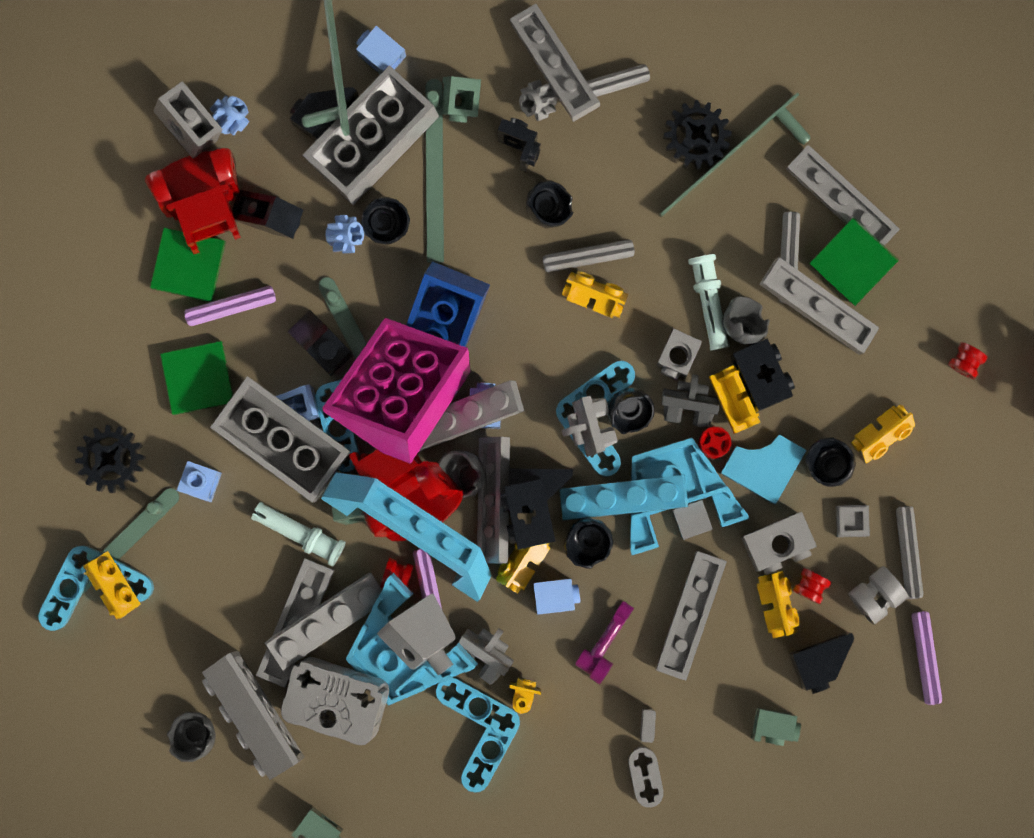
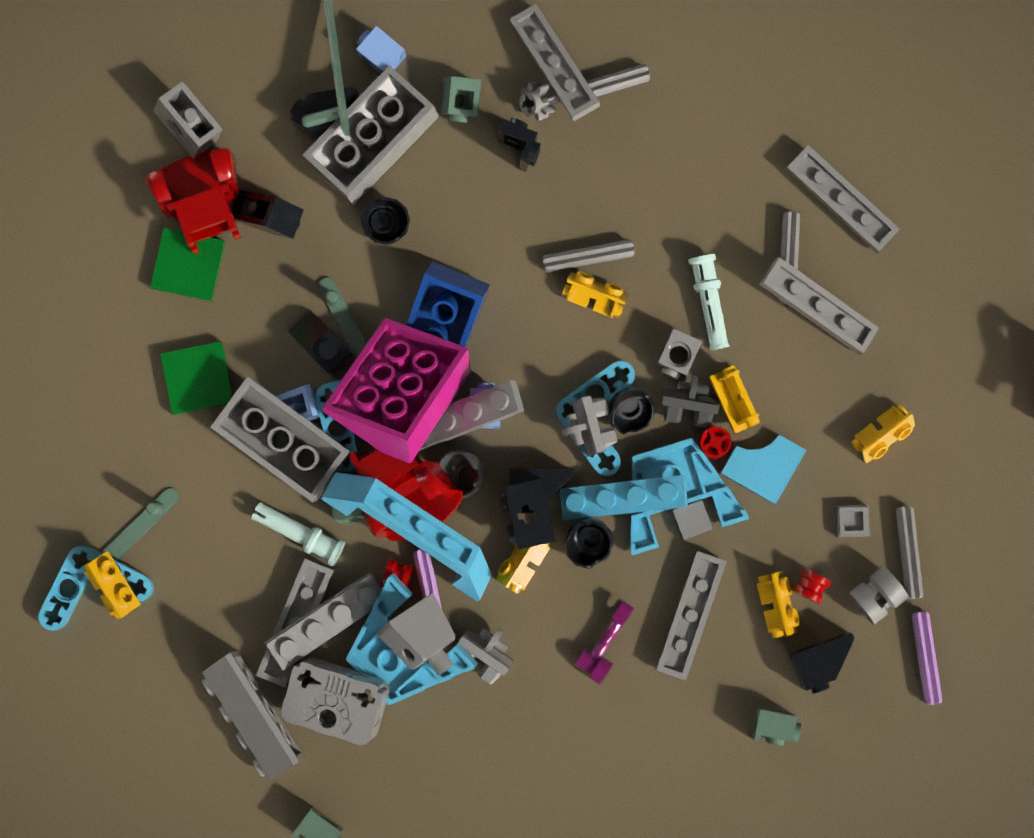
(101, 470): black gear -> none
(191, 736): dark grey hair -> none
(199, 481): light blue brick -> none
(229, 306): lavender axle -> none
(230, 114): light blue gear -> none
(344, 234): light blue gear -> none
(434, 176): sand green piece -> none
(491, 733): medium azure beam -> none
(492, 522): light grey plate -> none
(523, 694): yellow hinge -> none
(549, 204): black hair -> none
(556, 596): light blue brick -> none
(647, 730): light grey tile -> none
(653, 776): light grey beam -> none
(688, 126): black gear -> none
(744, 321): dark grey hair -> none
(759, 391): black brick -> none
(784, 116): sand green piece -> none
(793, 529): light grey brick -> none
(830, 462): black hair -> none
(854, 261): green tile -> none
(967, 360): red wheel -> none

